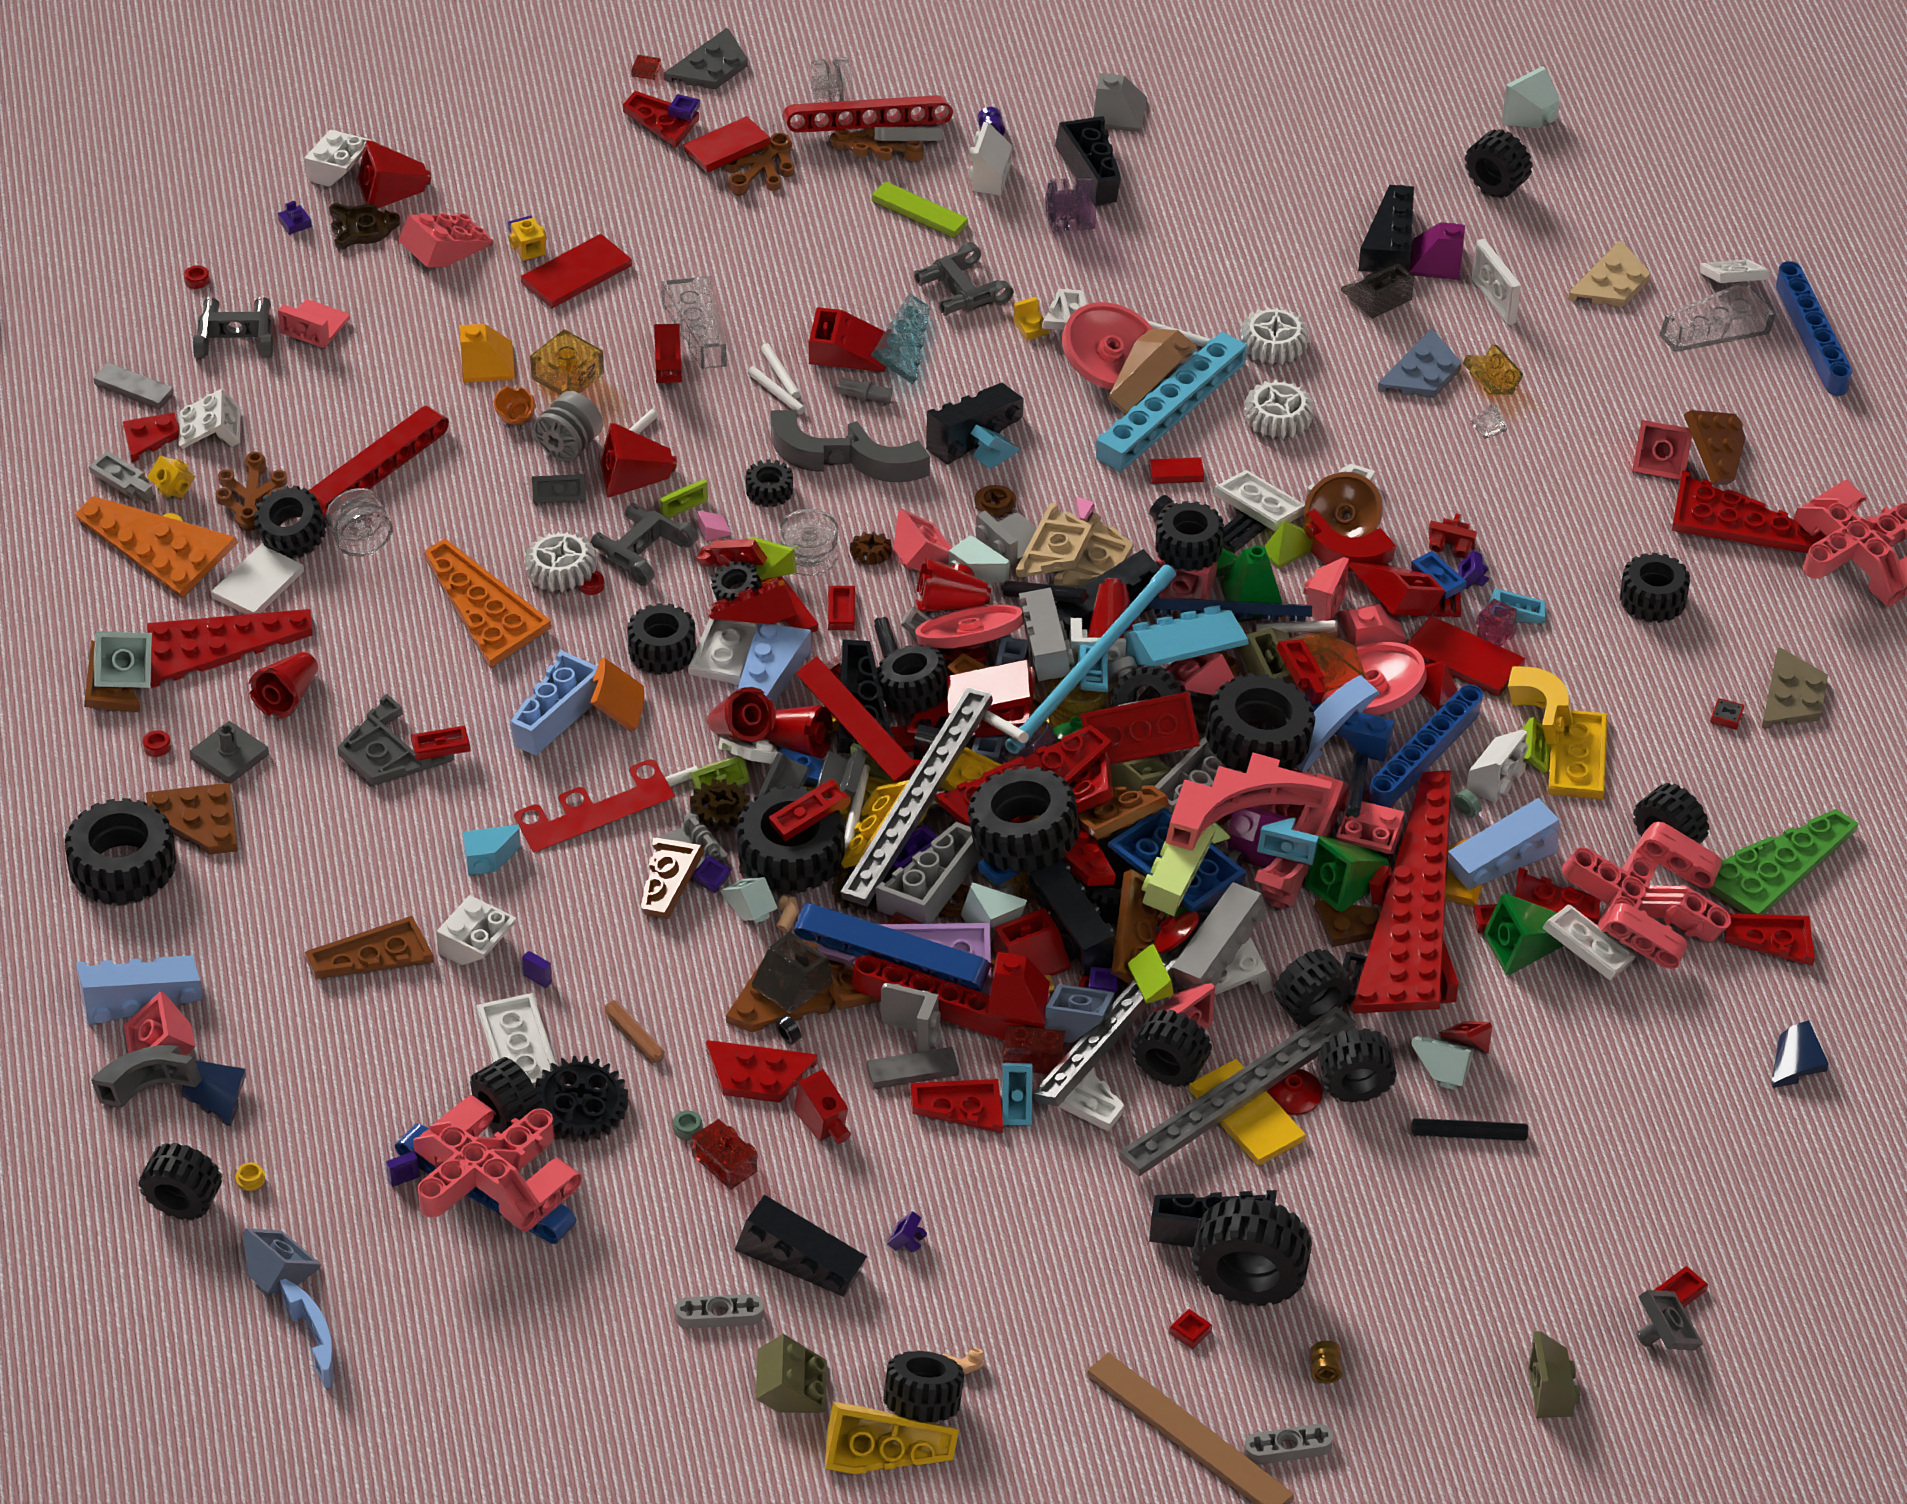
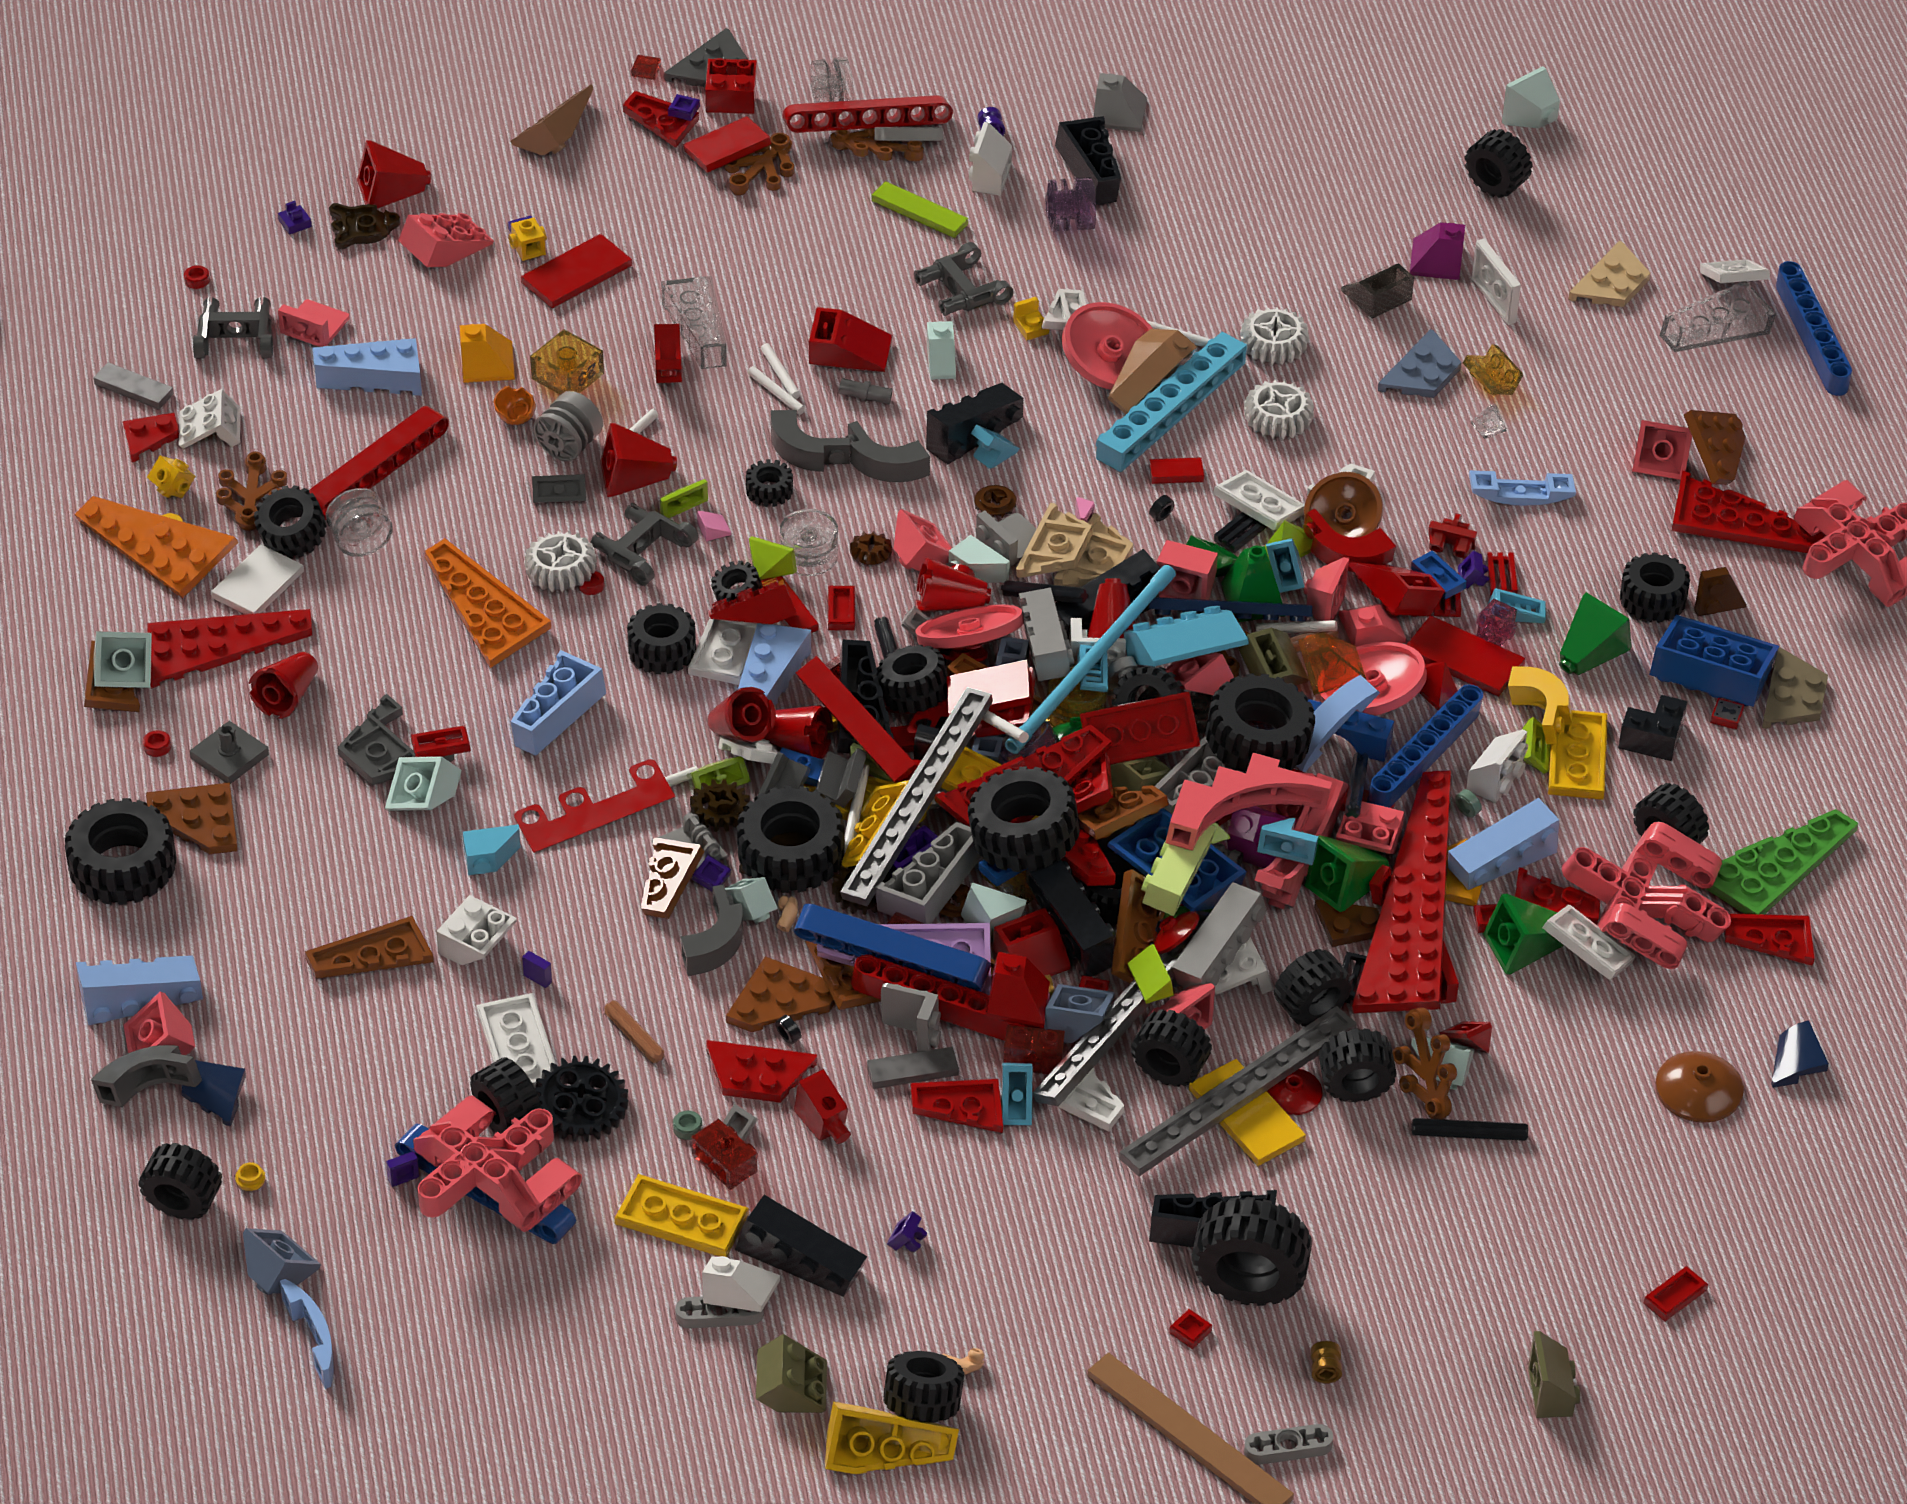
(122, 476): light grey hinge -> none
(333, 157): white slope -> none
(369, 366): none -> light blue wedge
(422, 783): none -> light aqua slope
(555, 127): none -> medium nougat wedge
(618, 694): orange slope -> none
(681, 1216): none -> yellow tile
(718, 944): none -> dark grey arch
(726, 551): red hinge -> none
(731, 86): none -> red slope
(737, 1284): none -> white slope
(741, 1121): none -> light grey slope
(792, 973): clear smoke slope -> none
(809, 809): red plate -> none
(904, 338): clear light blue wing -> none
(941, 350): none -> light aqua slope
(1103, 980): dark purple tile -> none
(1189, 536): black tyre -> none
(1286, 565): none -> medium azure slope
(1303, 668): red hinge -> none
(1390, 232): black wedge -> none
(1428, 1067): none -> dark orange plant
(1501, 560): none -> red tile
(1522, 492): none -> light blue slope
(1594, 636): none -> green slope
(1655, 732): none -> black brick
(1668, 1322): dark grey tile -> none
(1699, 1086): none -> dark orange dish
(1713, 660): none -> blue slope
(1717, 593): none -> reddish brown wing

